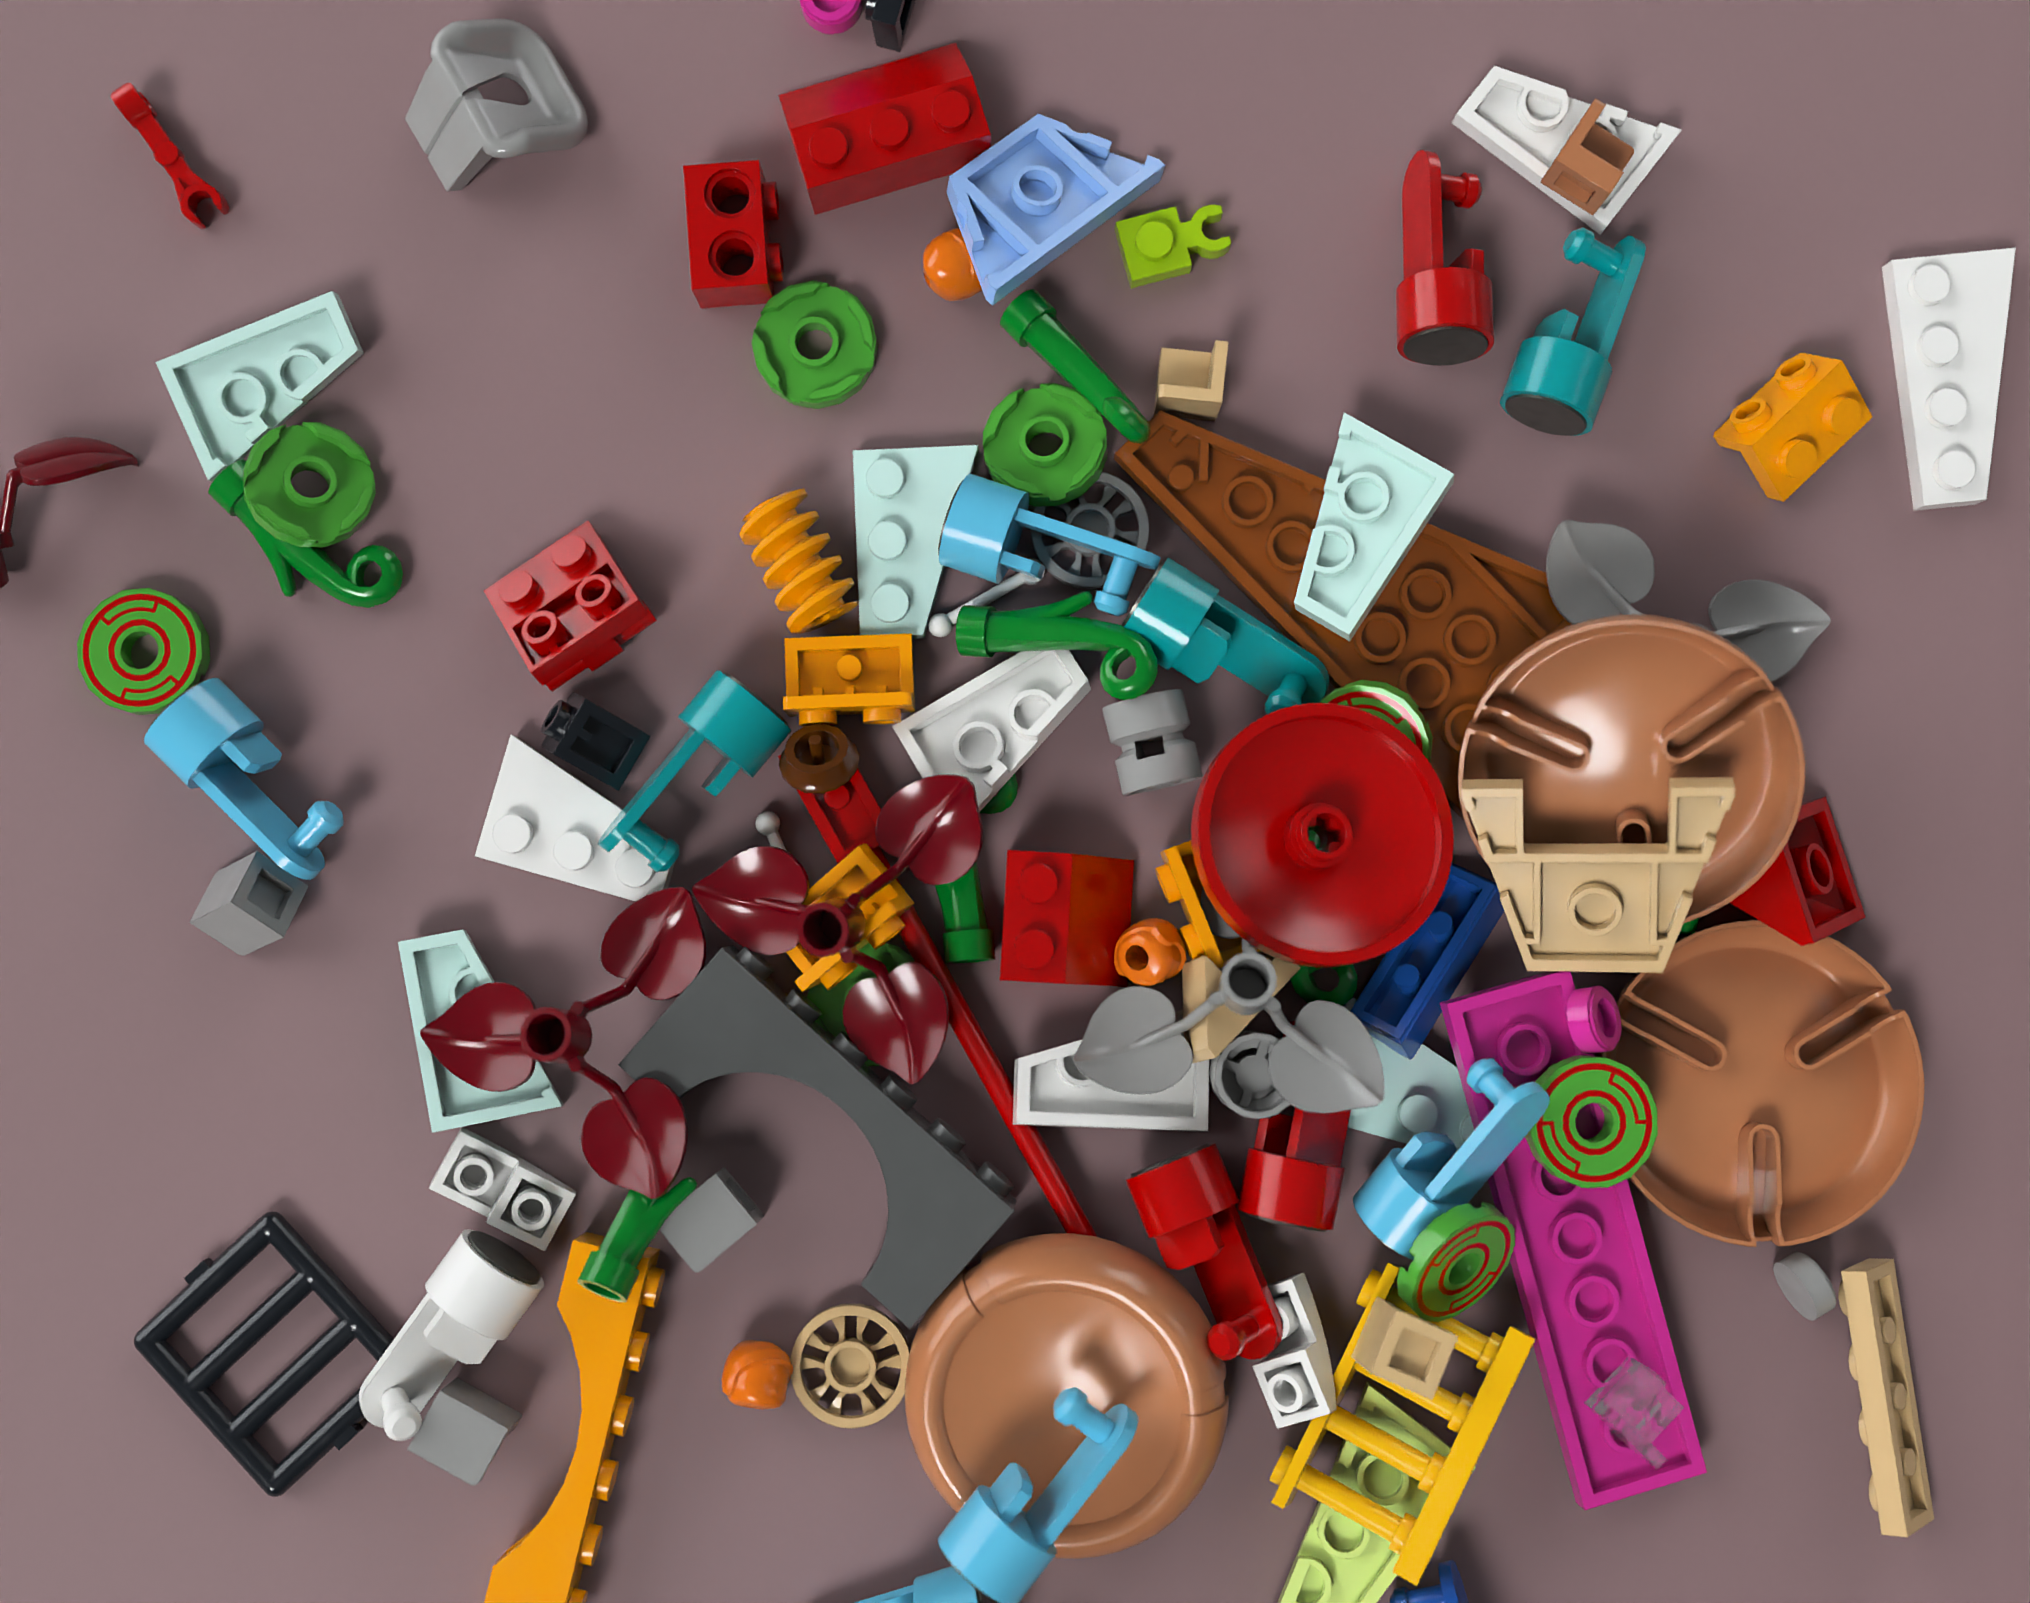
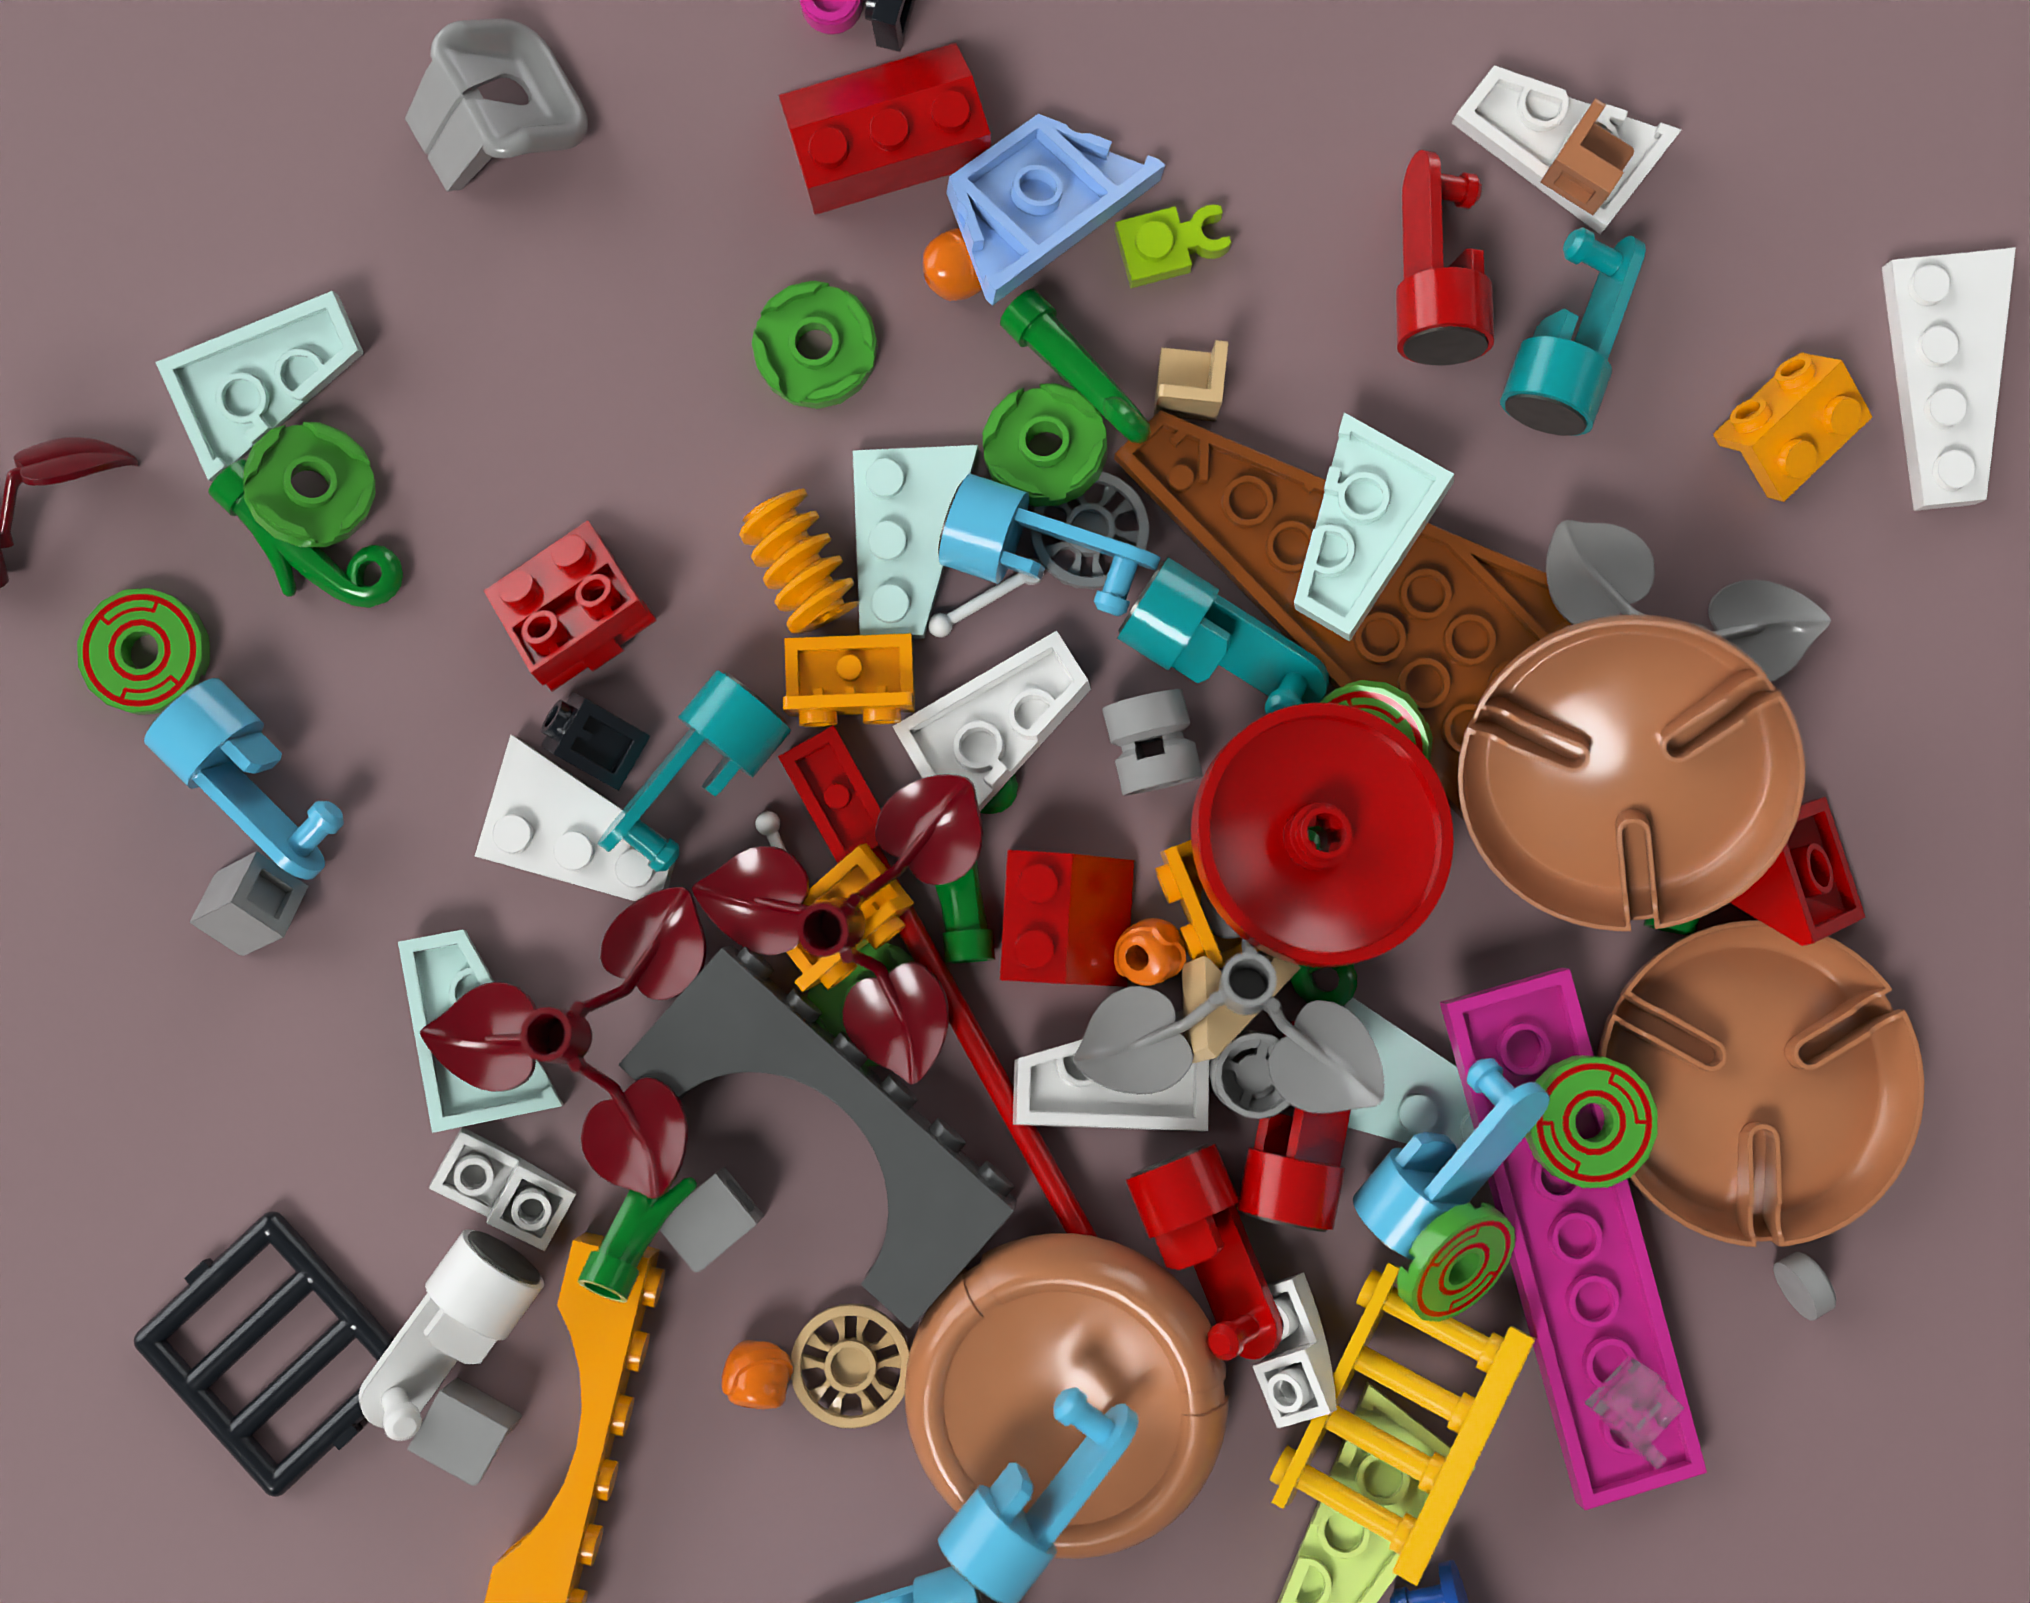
(188, 185): red piece -> none
(720, 236): red brick -> none
(818, 759): reddish brown hat -> none
(1050, 627): green plant -> none
(1404, 1348): tan panel -> none
(1428, 966): blue slope -> none
(1593, 1019): dark pink tile -> none
(1597, 901): tan wing -> none
(1887, 1396): tan plate -> none

